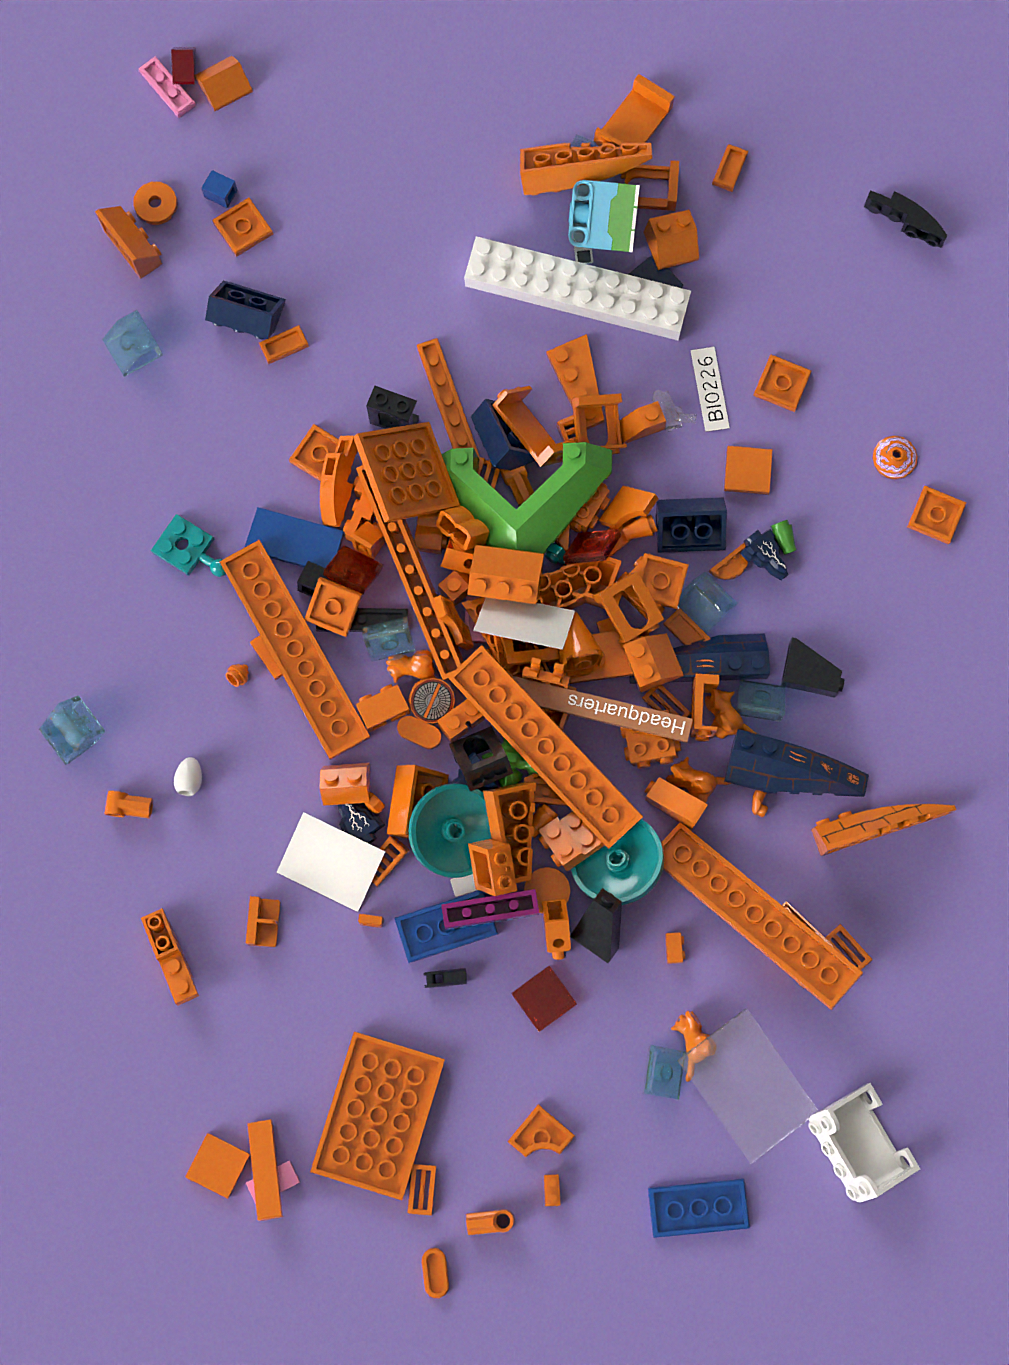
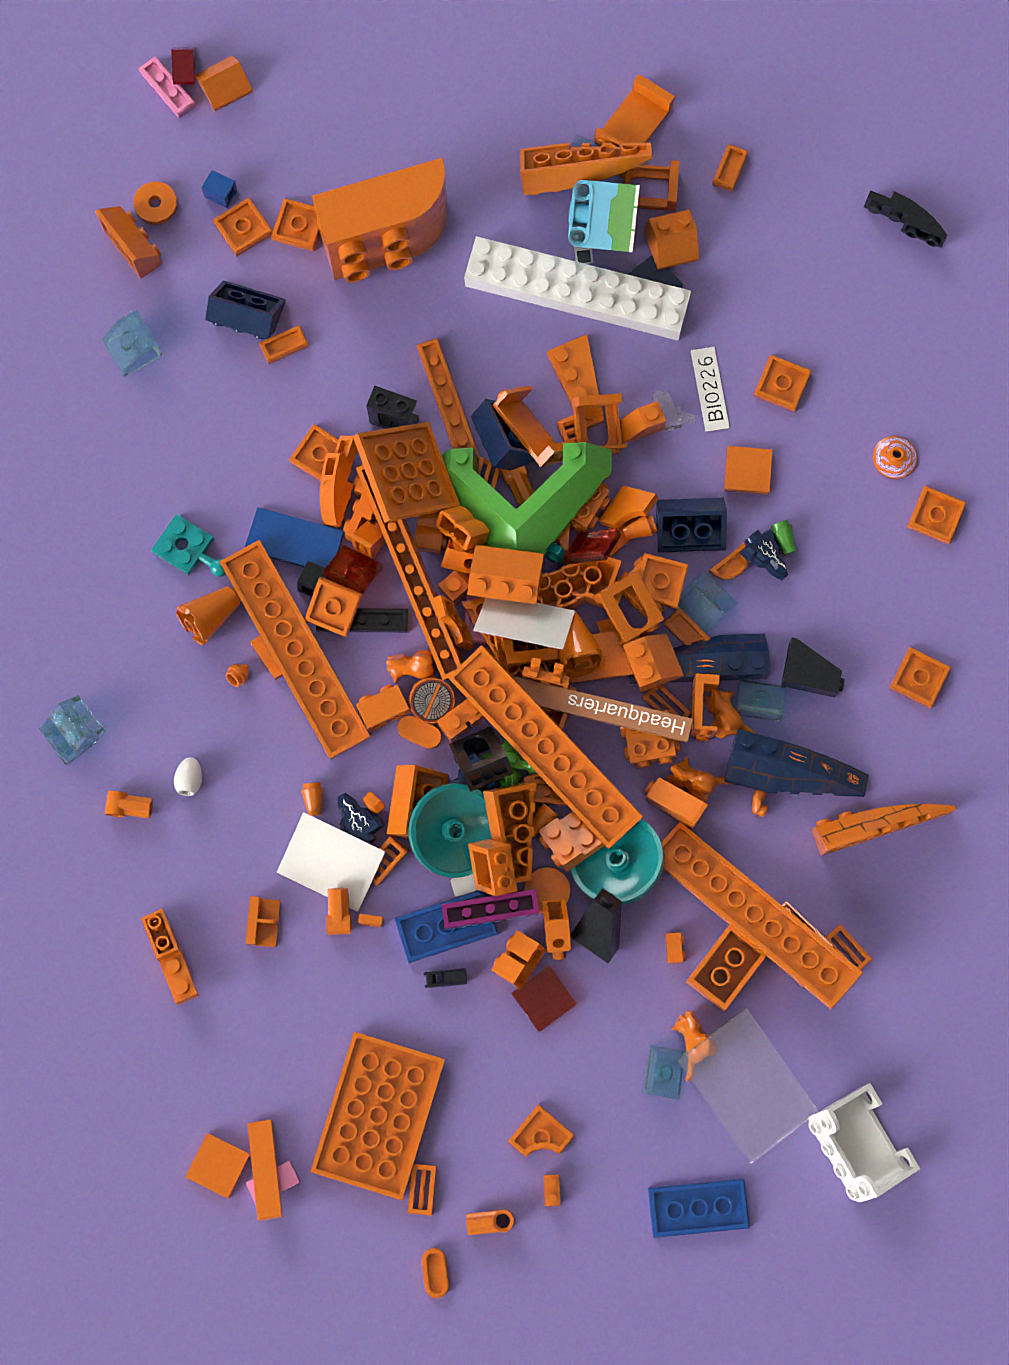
(208, 613): none -> orange cone
(296, 225): none -> orange tile
(313, 797): none -> orange cone
(338, 917): none -> orange piece
(345, 784): orange slope -> none
(382, 220): none -> orange brick
(388, 639): clear light blue slope -> none
(518, 960): none -> orange piece
(725, 968): none -> orange brick
(920, 677): none -> orange tile

